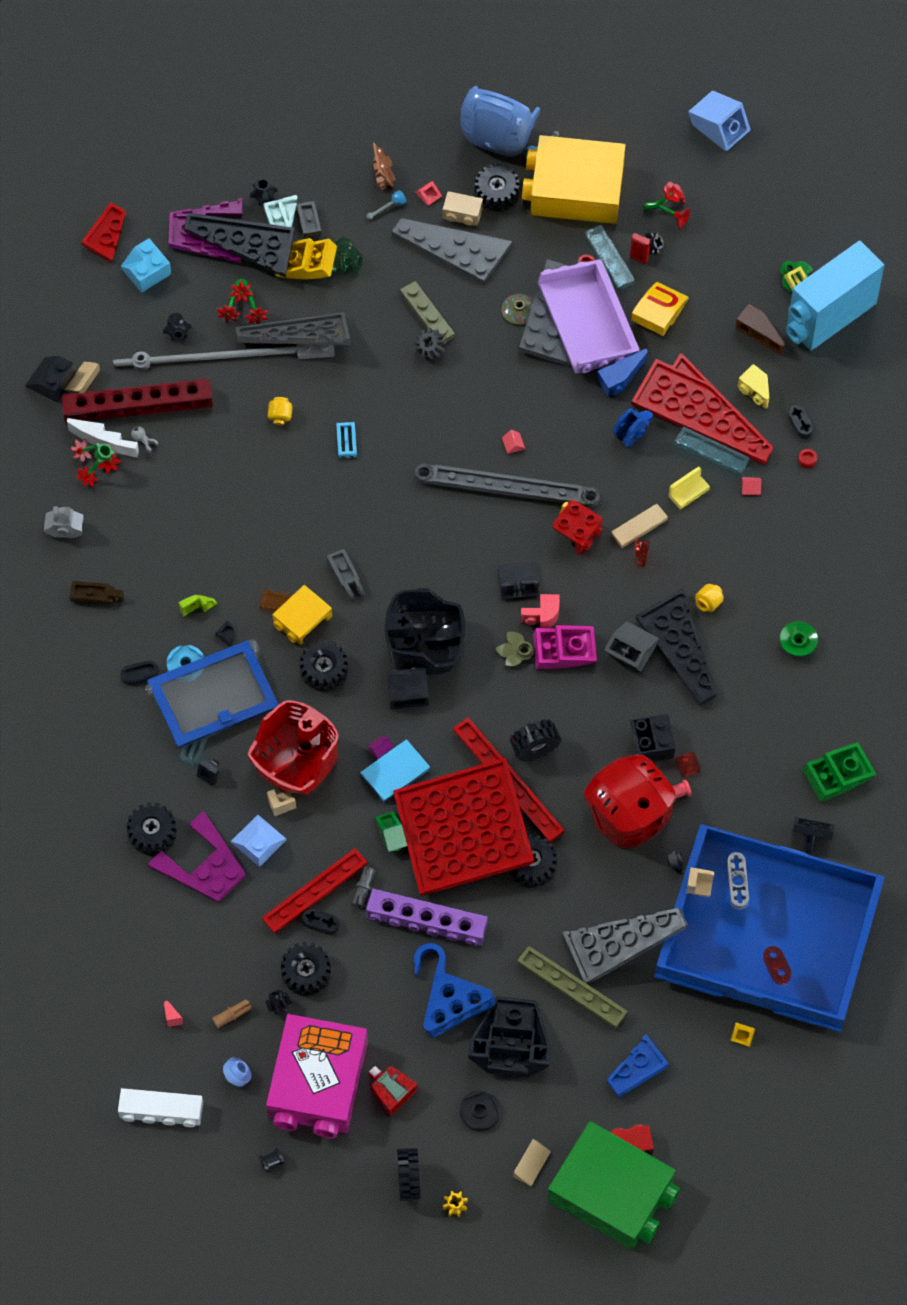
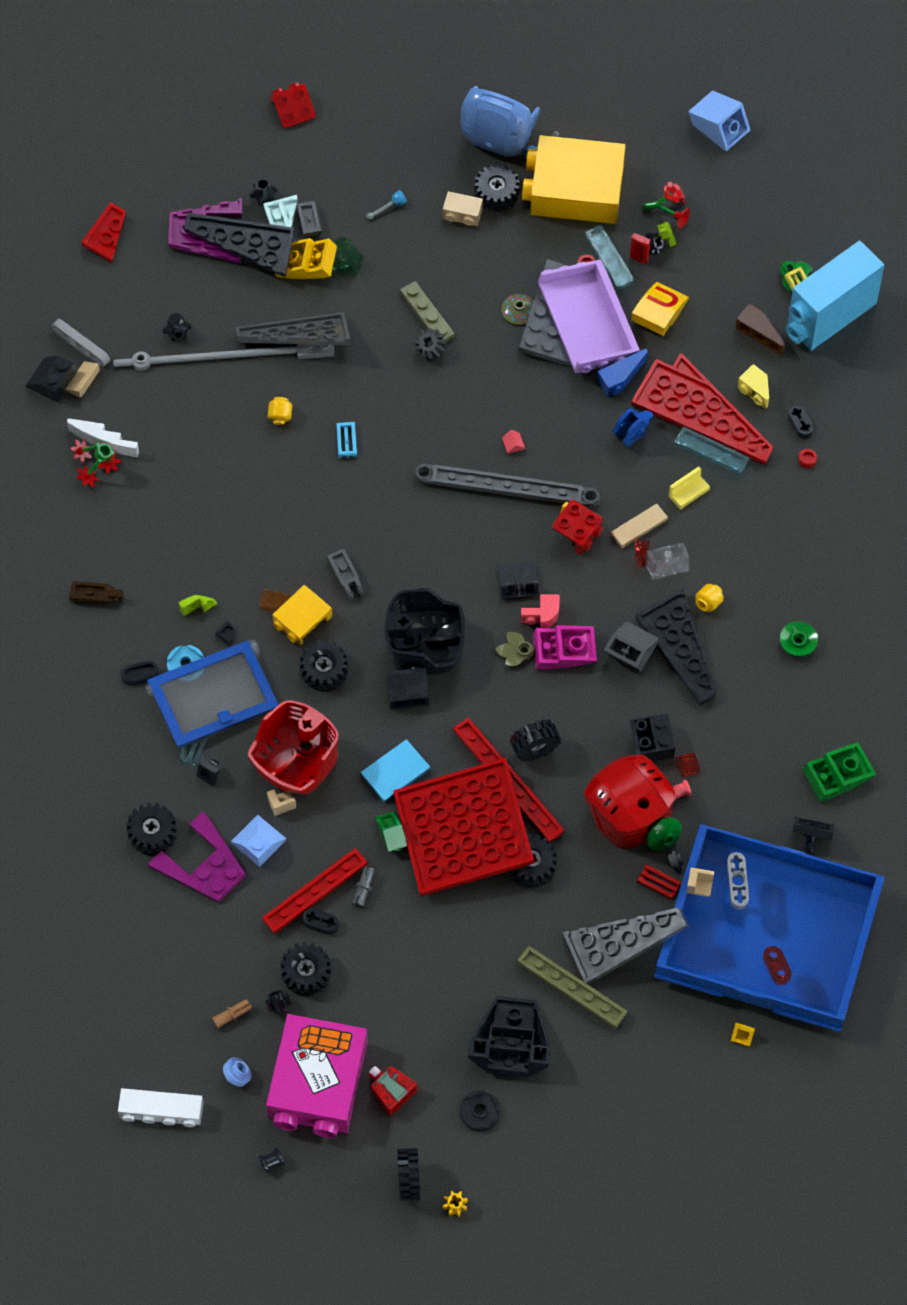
(63, 523): light grey hinge -> none
(80, 342): none -> light grey beam
(140, 435): light grey arm -> none
(144, 406): dark red brick -> none
(146, 265): medium azure slope -> none
(172, 1016): coral slope -> none
(241, 289): red plant -> none
(293, 104): none -> red bracket
(380, 747): magenta slope -> none
(382, 168): nougat hinge -> none
(420, 909): medium lavender brick -> none
(429, 193): coral slope -> none
(444, 983): blue piece -> none
(464, 251): wing -> none
(531, 1163): tan slope -> none
(613, 1187): green brick -> none
(637, 1136): red slope -> none
(641, 1065): blue wing -> none
(661, 875): none -> red tile
(664, 834): none -> green dish
(666, 232): none -> lime slope
(667, 561): none -> clear brick
(751, 486): coral slope -> none

